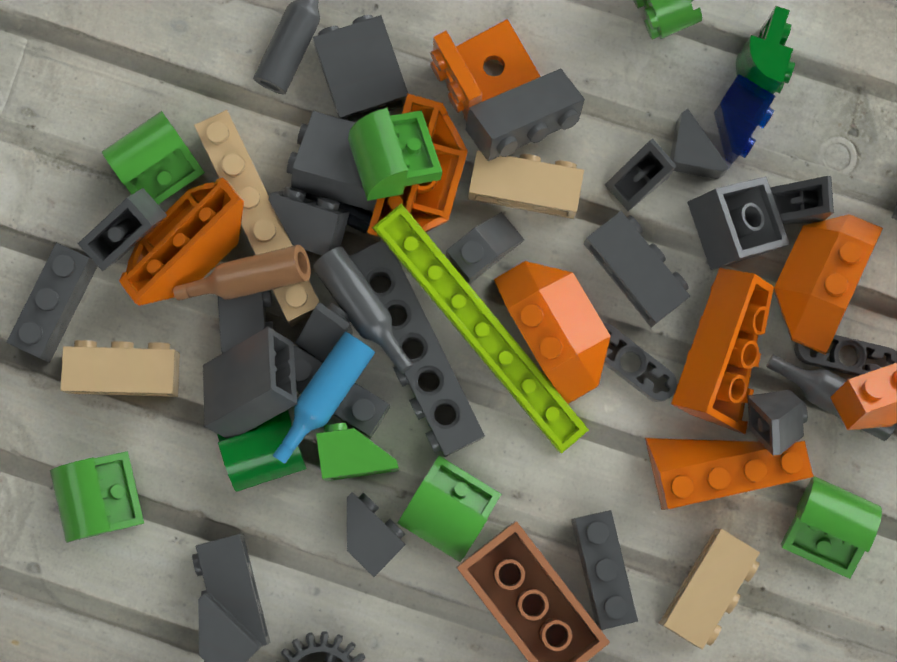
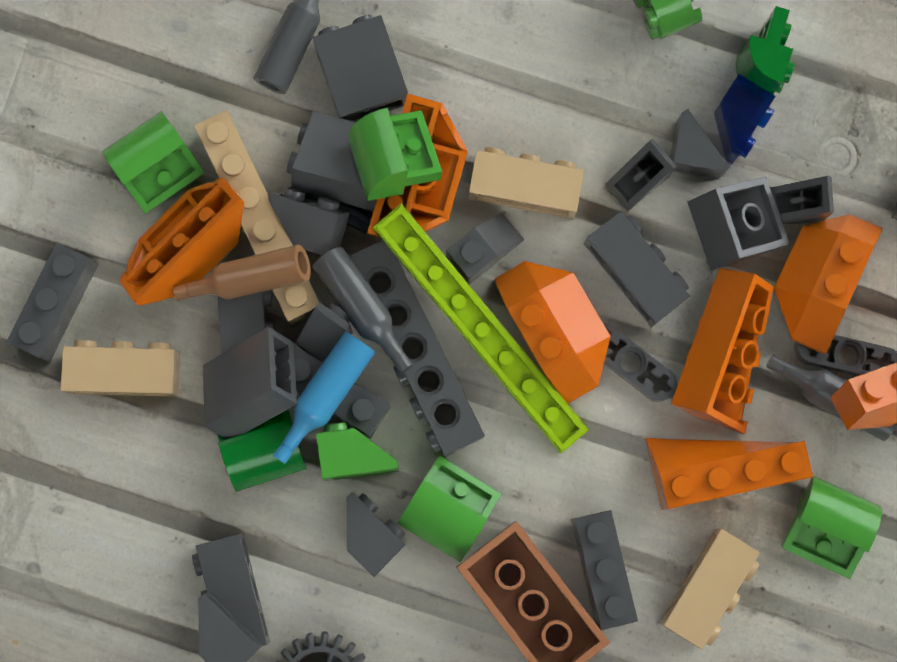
(96, 496): bright green brick -> none
(122, 229): dark grey brick -> none
(464, 71): orange bracket -> none
(524, 114): dark grey brick -> none
(777, 419): dark grey slope -> none

